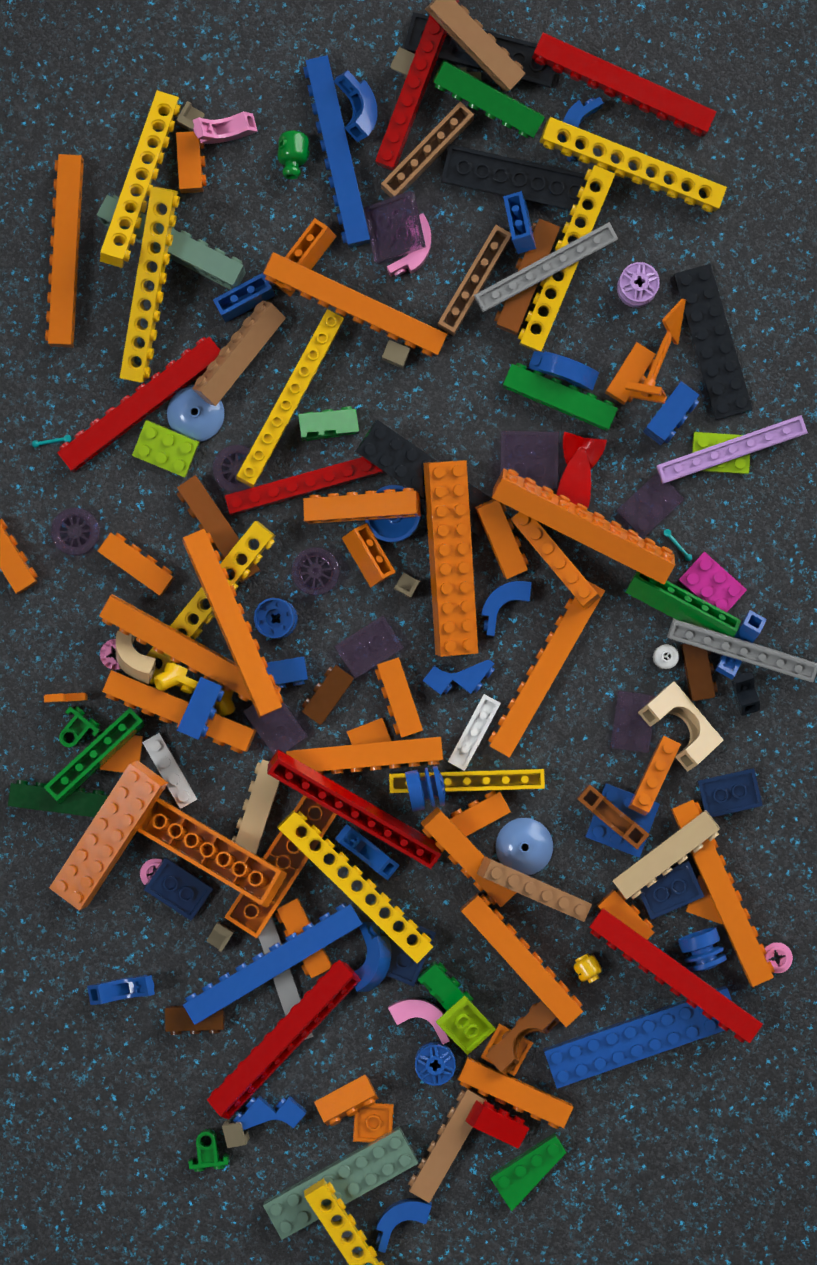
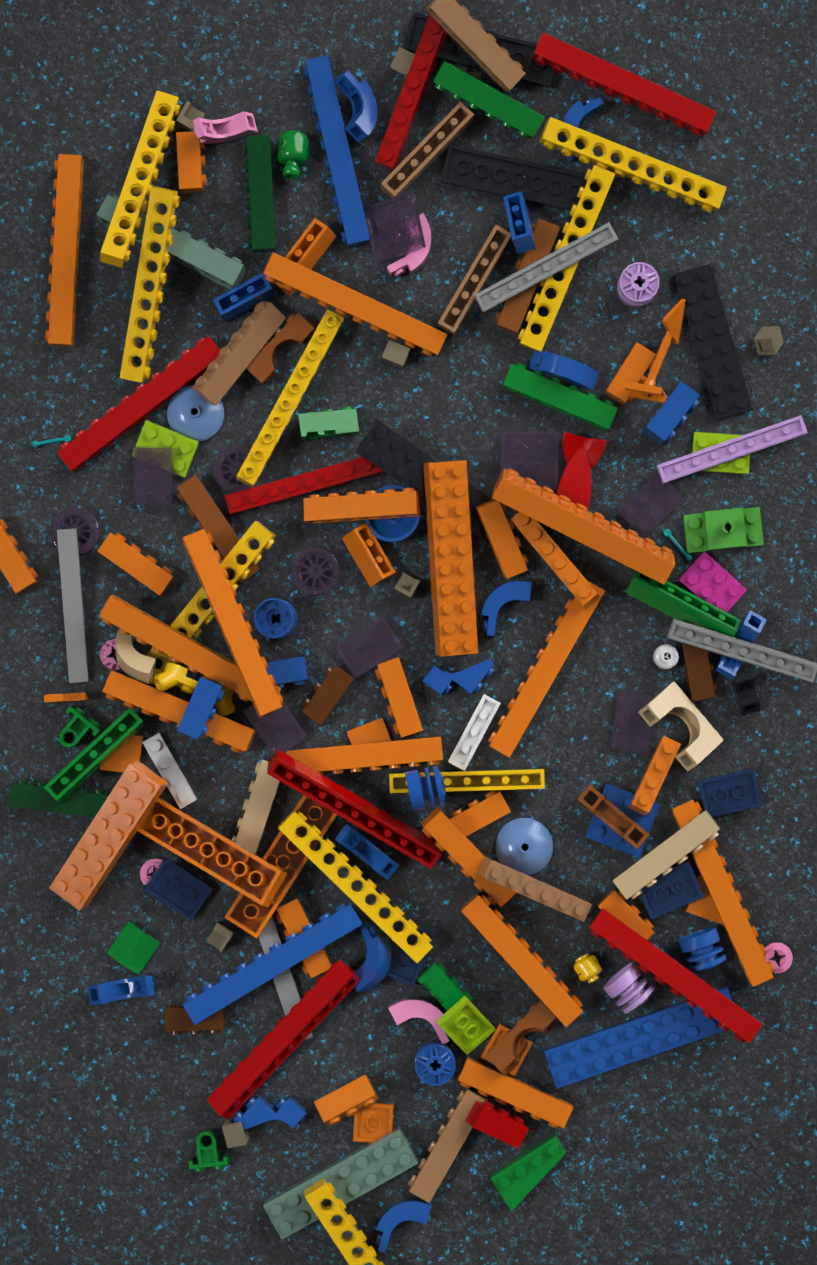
(72, 605): none -> light grey tile
(133, 948): none -> green slope
(152, 475): none -> clear purple plate
(261, 194): none -> dark green brick
(296, 330): none -> dark orange arch
(629, 988): none -> lavender wheel
(723, 529): none -> bright green brick
(768, 340): none -> dark tan panel

